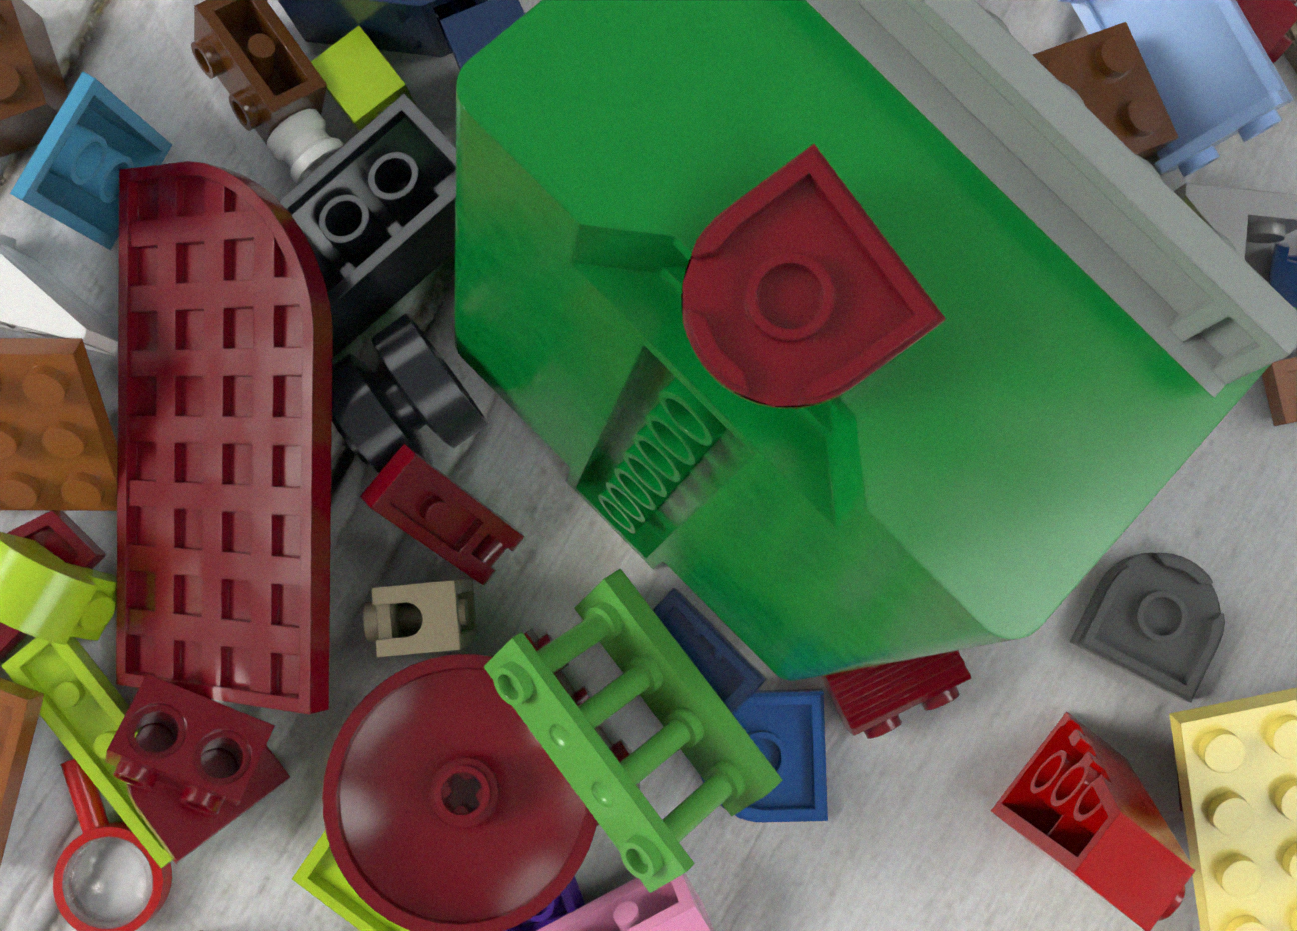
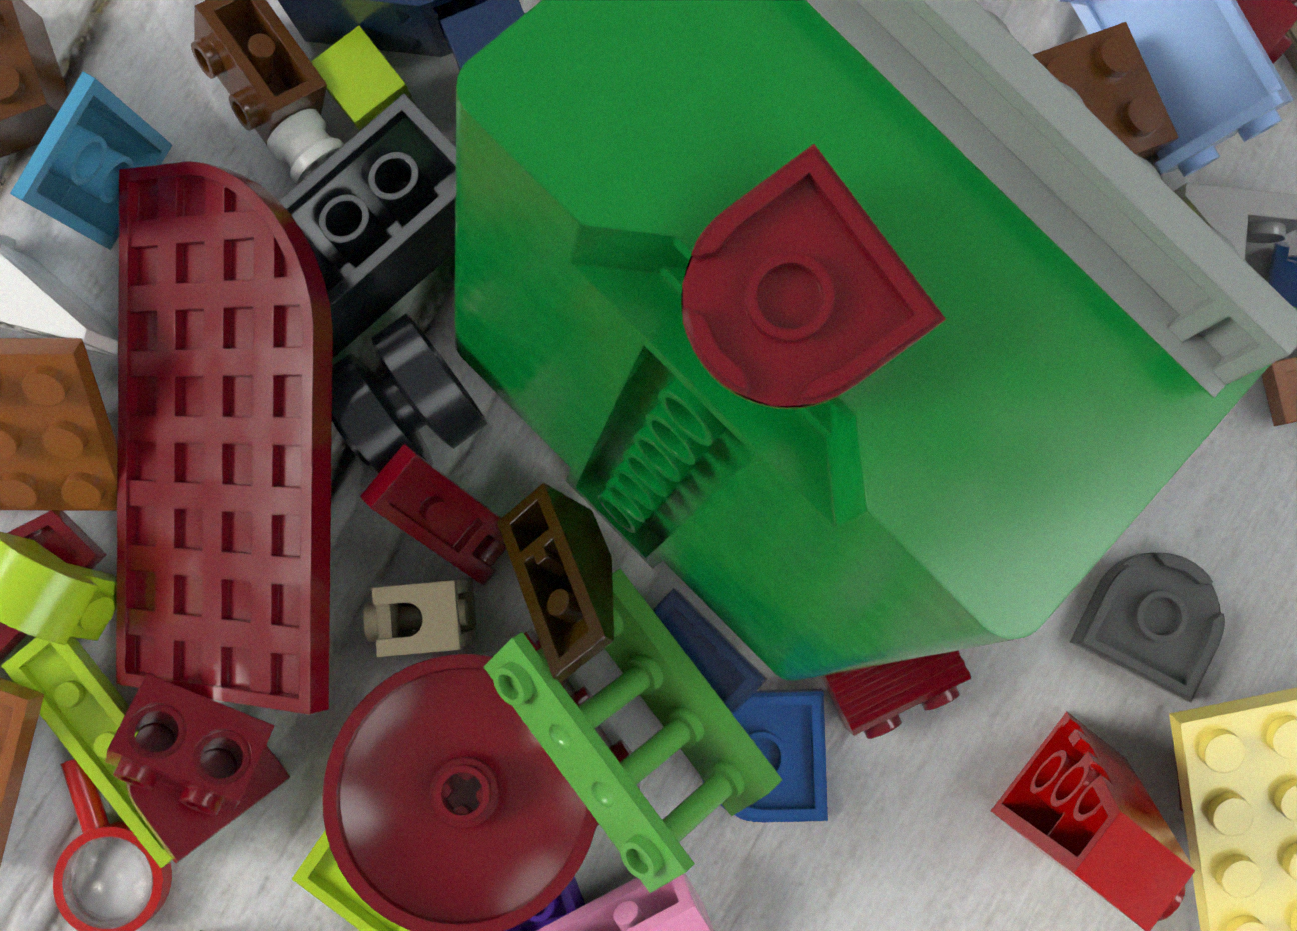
(562, 575): none -> dark brown slope

